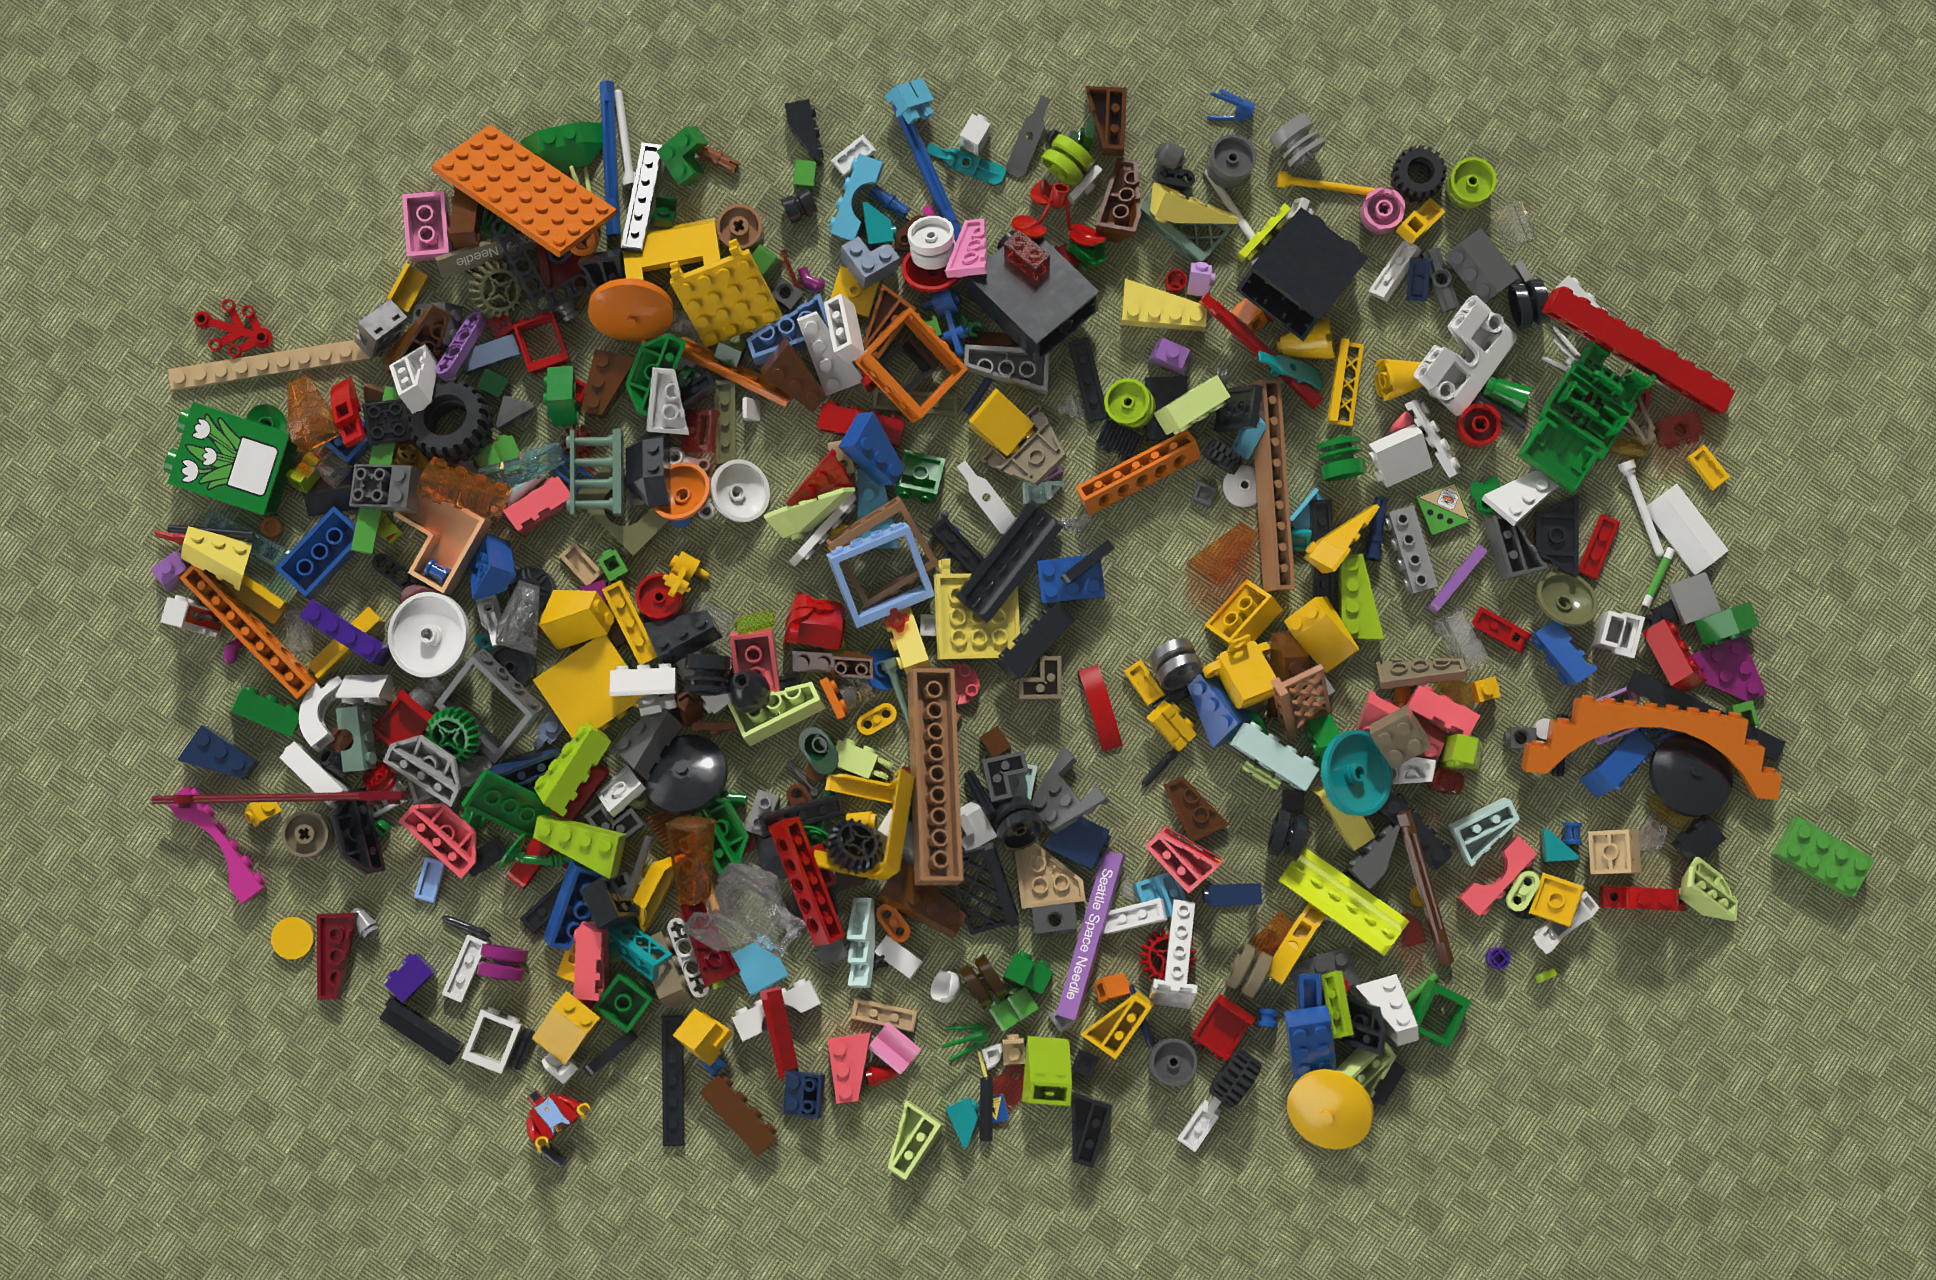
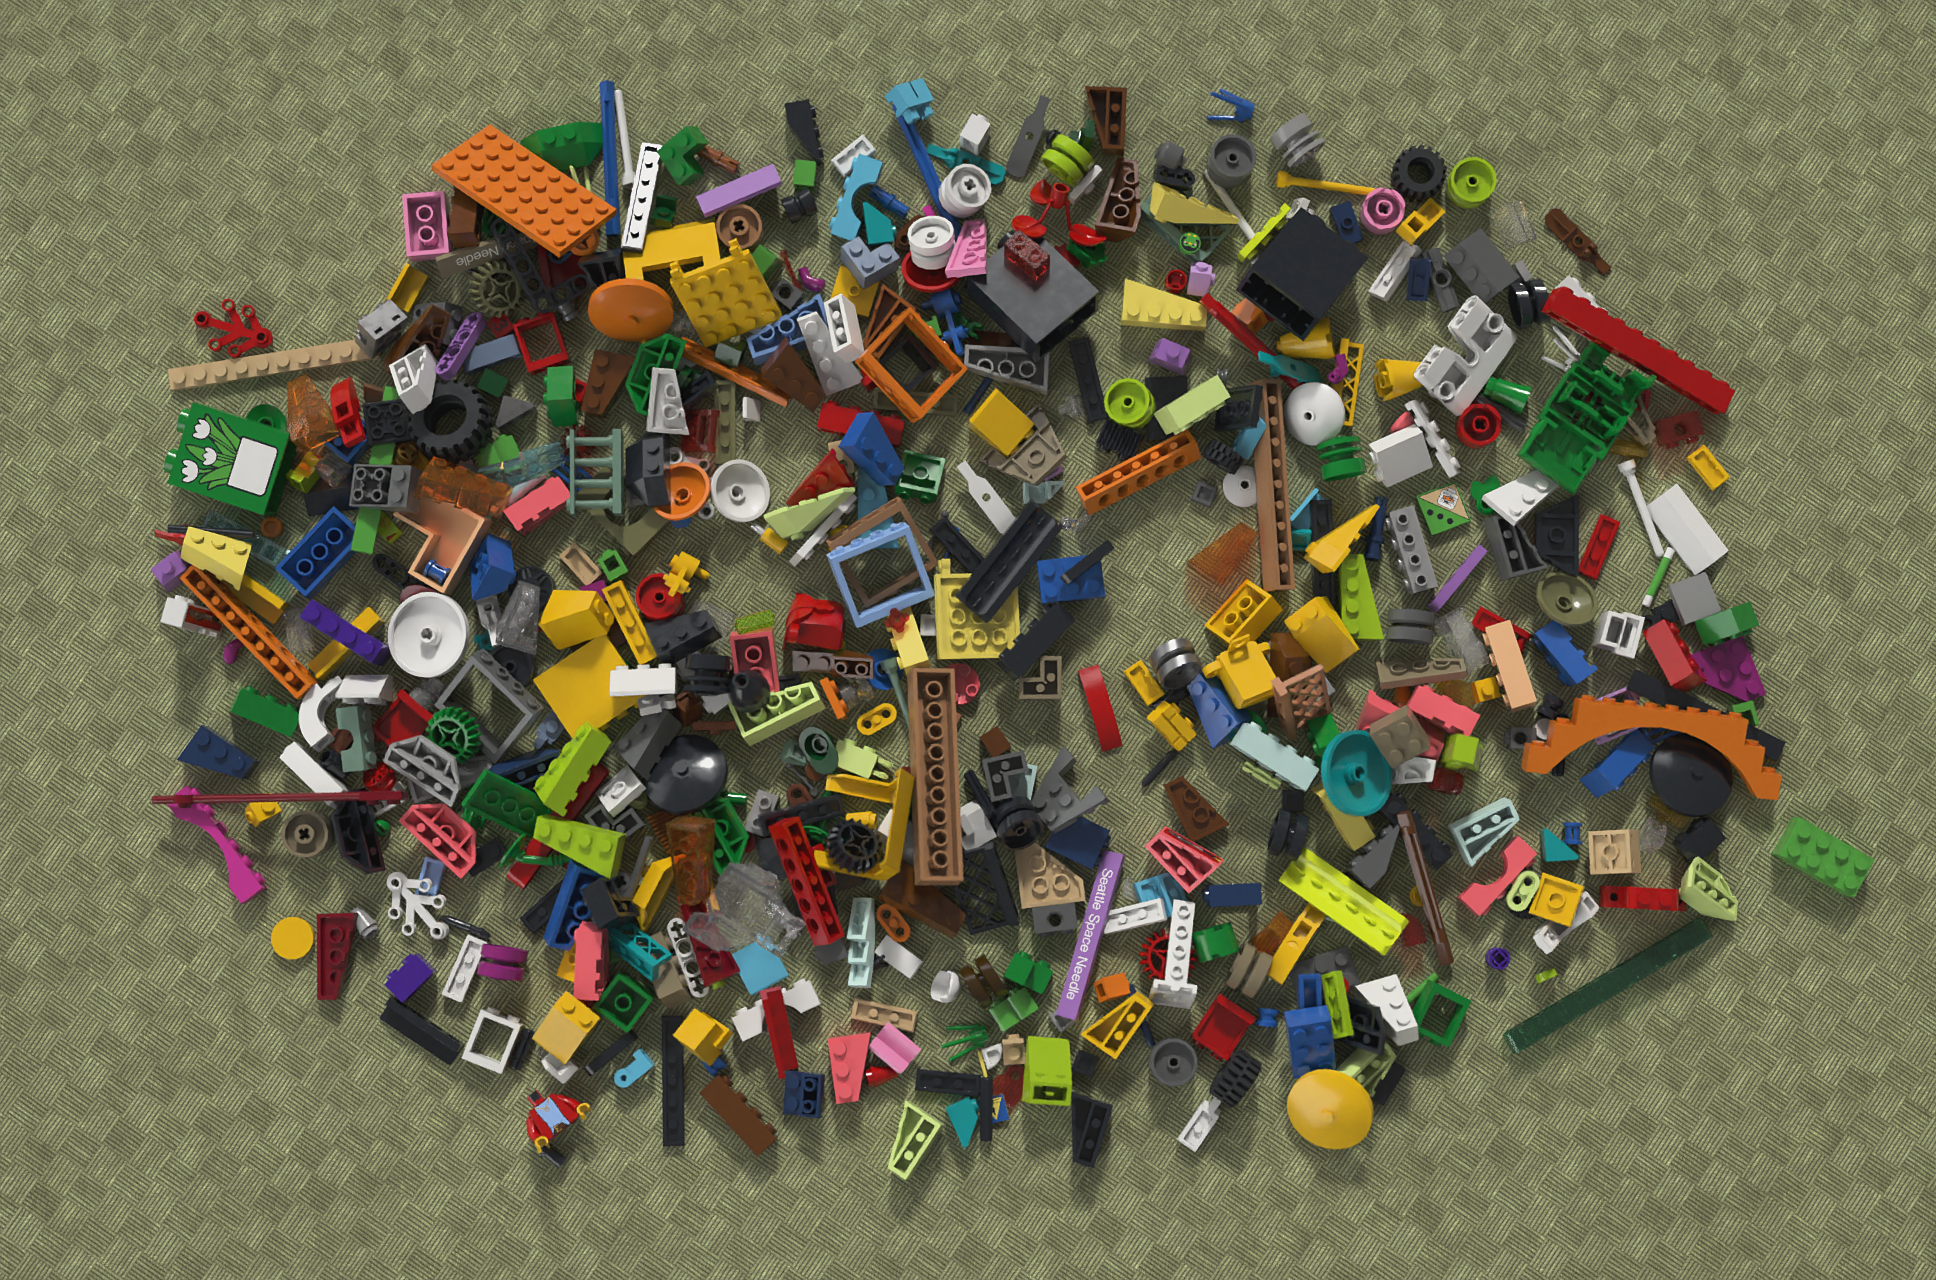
(414, 903): none -> white plant
(628, 1075): none -> medium azure leg
(739, 190): none -> medium lavender slope
(771, 538): none -> yellow piece
(792, 753): none -> sand green slope
(947, 1082): none -> black tile
(964, 190): none -> white wheel
(1189, 243): none -> bright green tile
(1215, 942): none -> green brick
(1326, 413): none -> white dish
(1340, 371): none -> magenta arm
(1346, 222): none -> dark blue plate
(1410, 626): none -> dark grey wheel
(1510, 666): none -> light nougat wedge
(1549, 706): none -> black wheel
(1567, 232): none -> reddish brown piece
(1607, 985): none -> clear green beam

